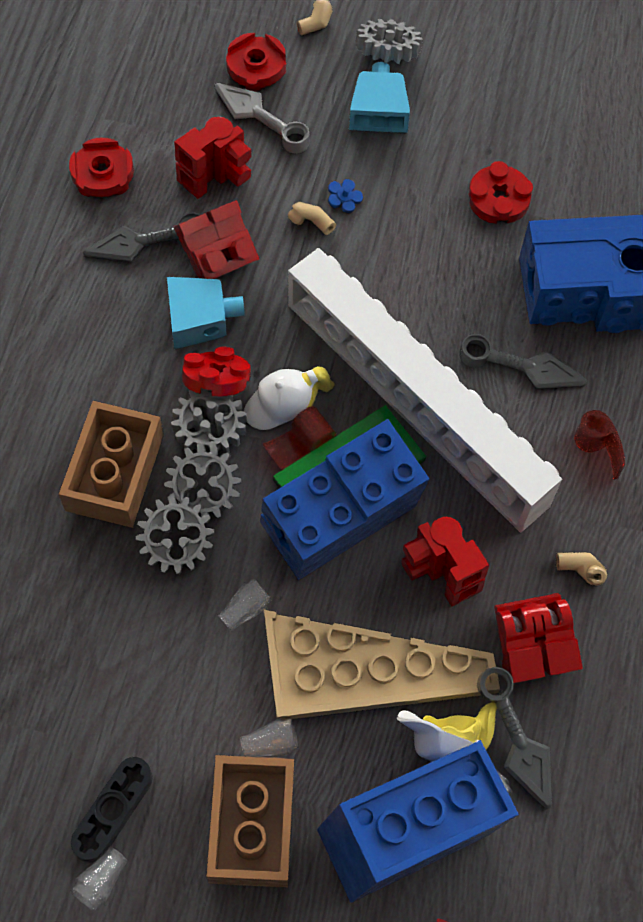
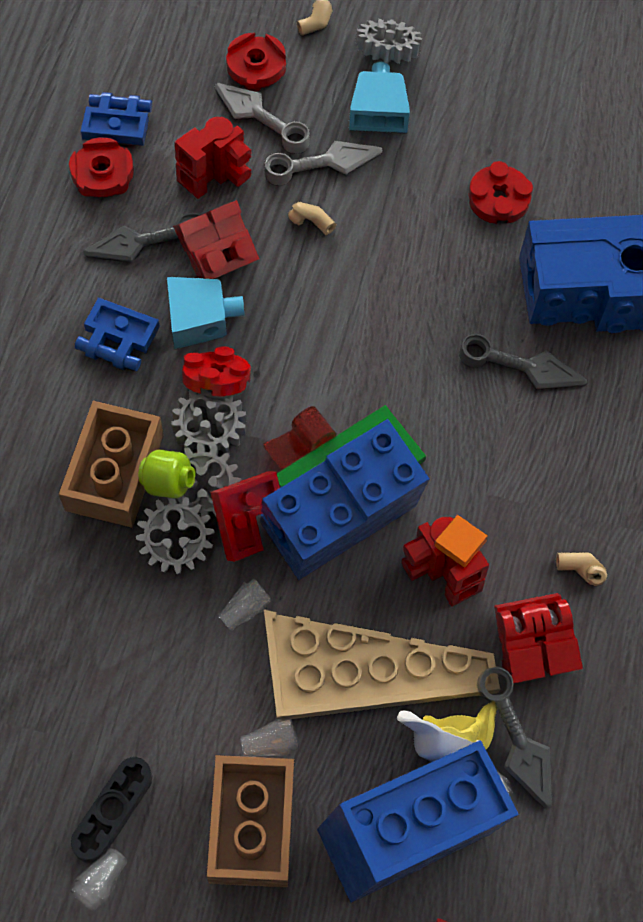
(120, 125): none -> blue plate
(122, 326): none -> blue plate
(166, 474): none -> lime head
(237, 512): none -> red plate
(284, 396): white hair -> none
(340, 156): none -> light grey piece
(344, 195): blue plant -> none
(422, 390): white brick -> none
(461, 541): none -> orange tile
(598, 432): clear red panel -> none

